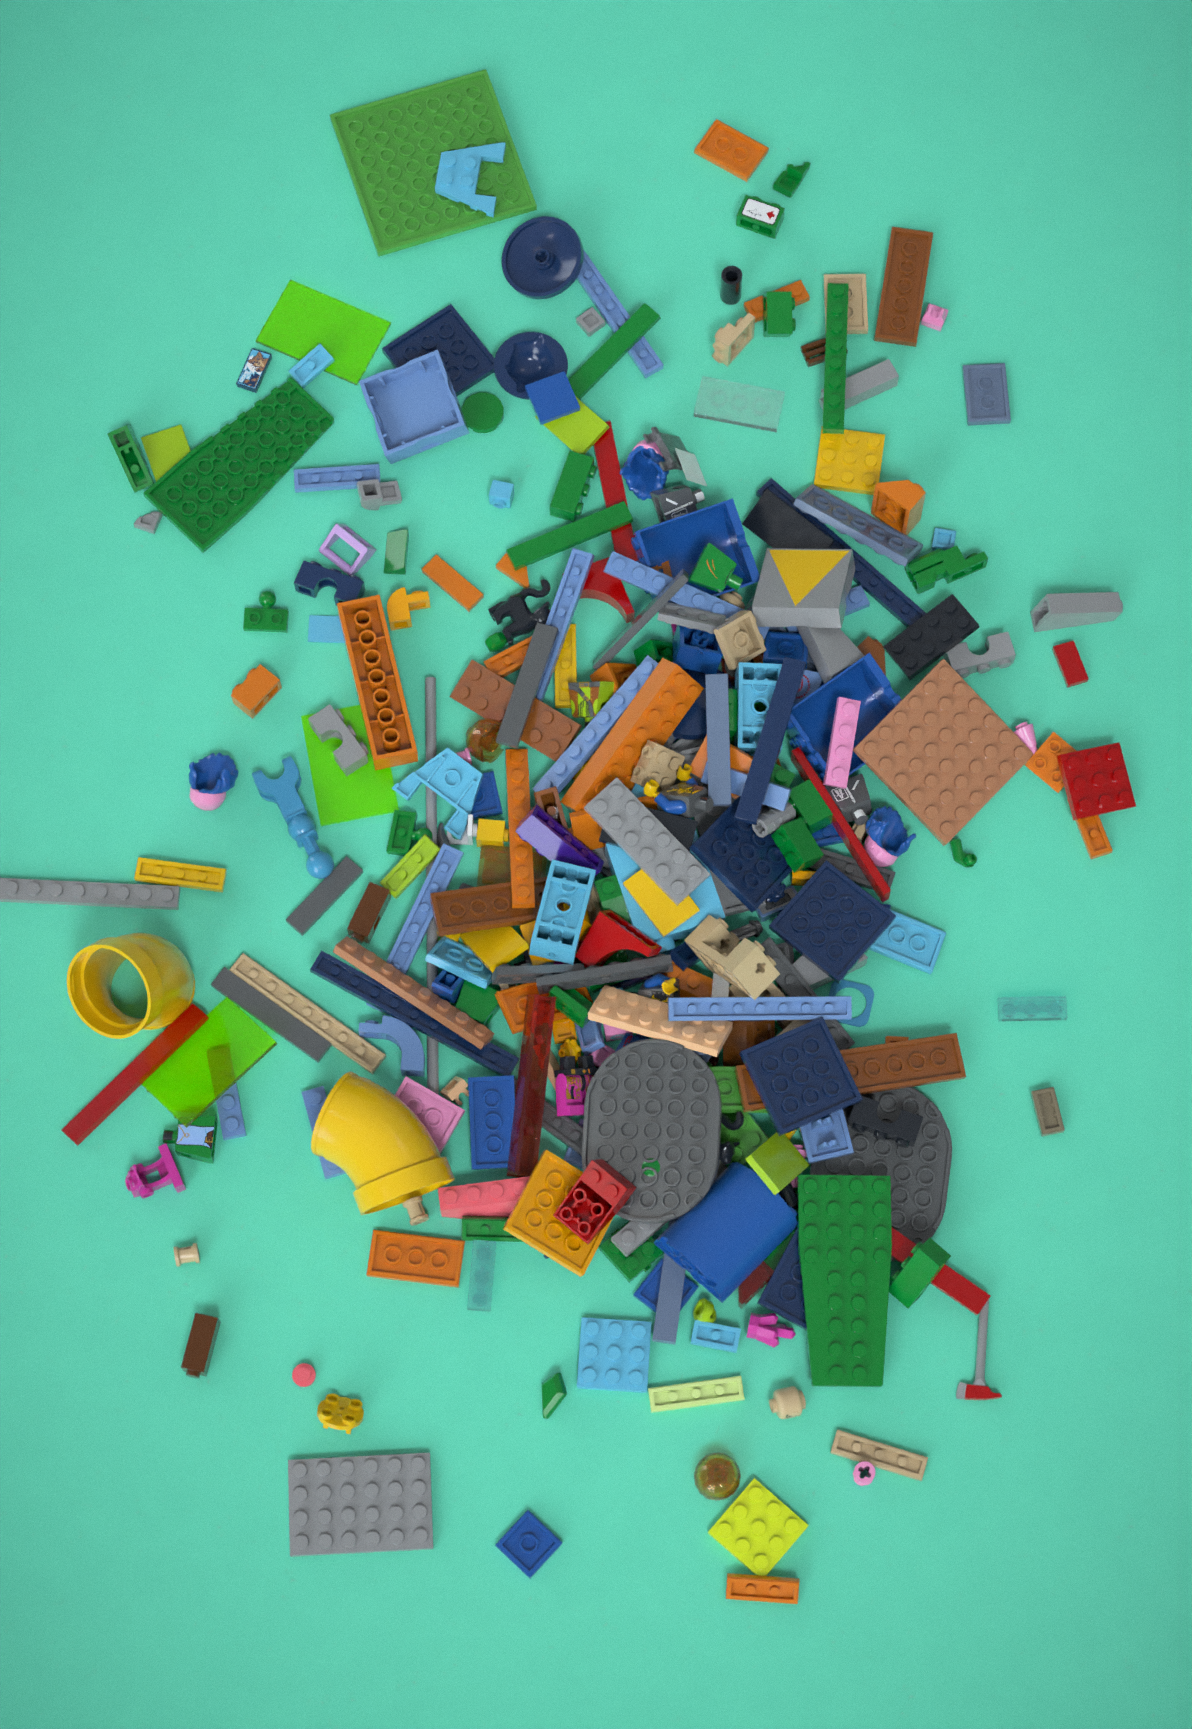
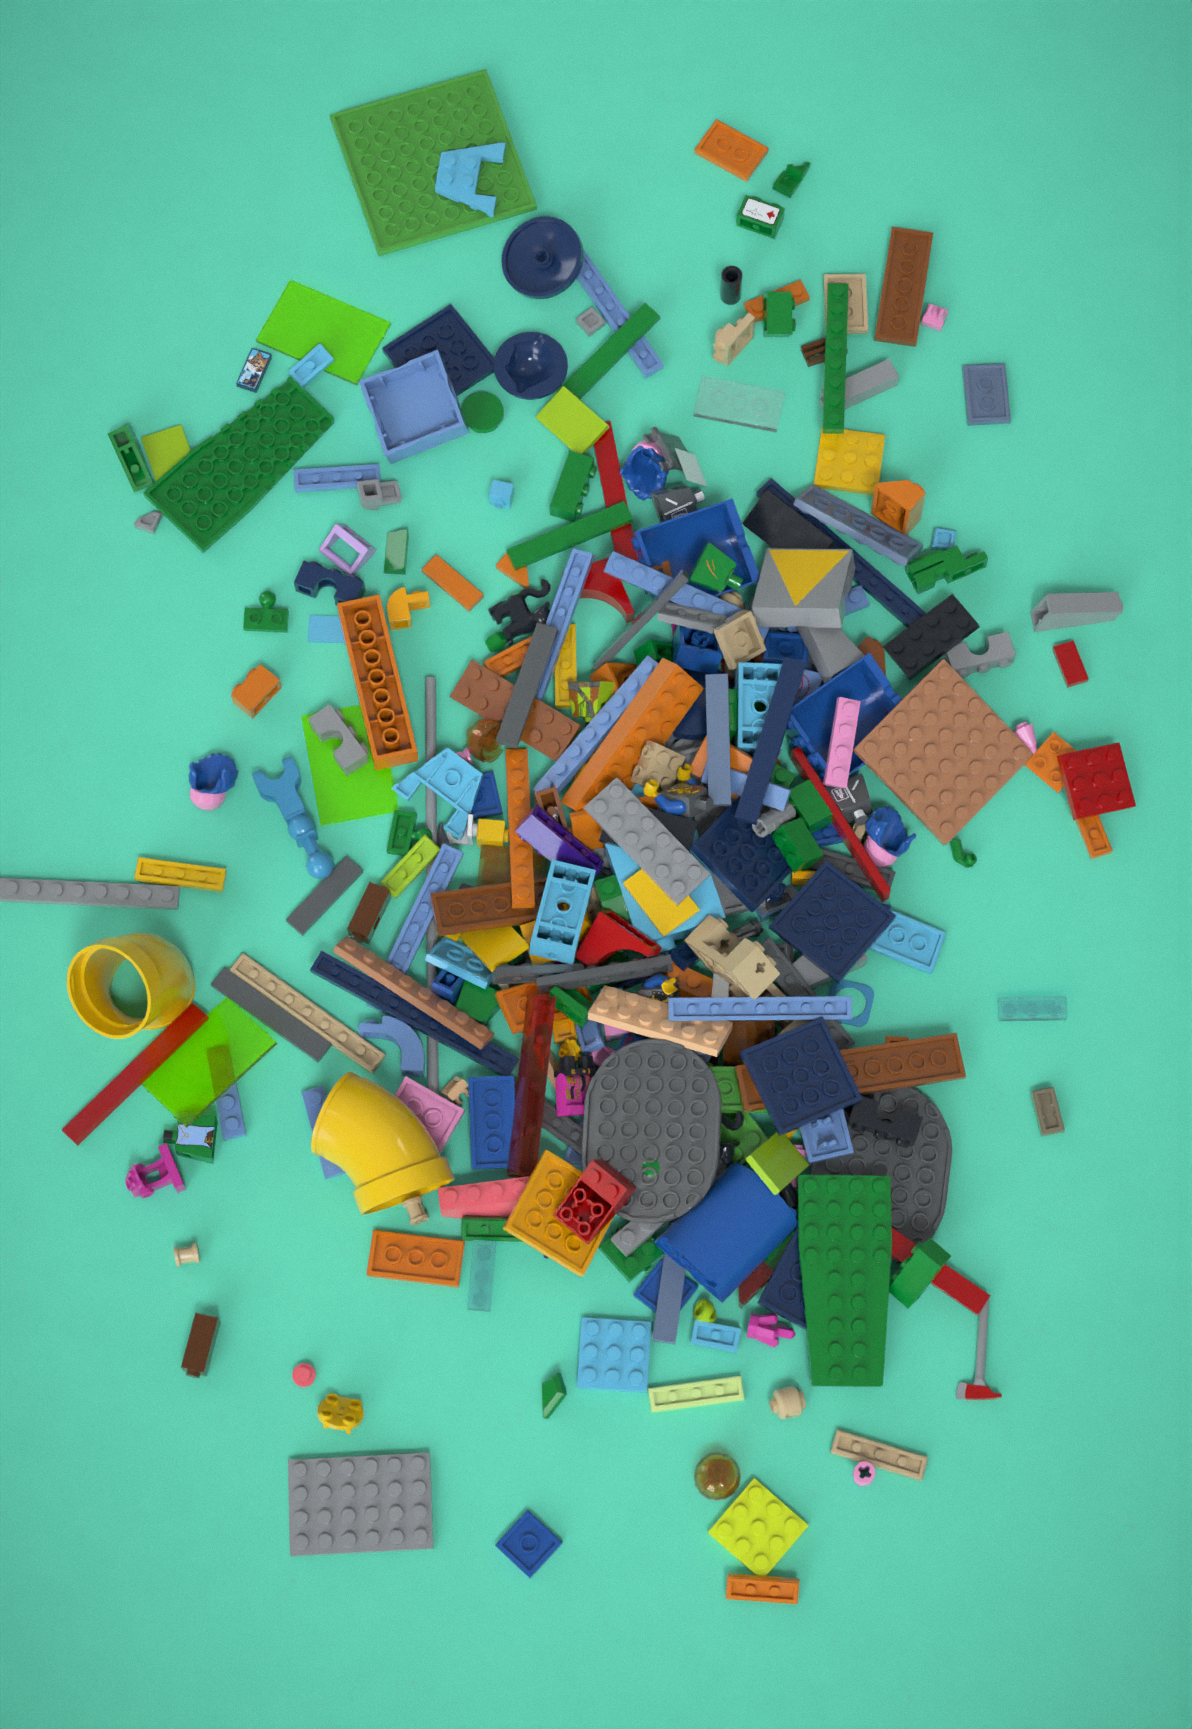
(552, 398): blue tile -> none

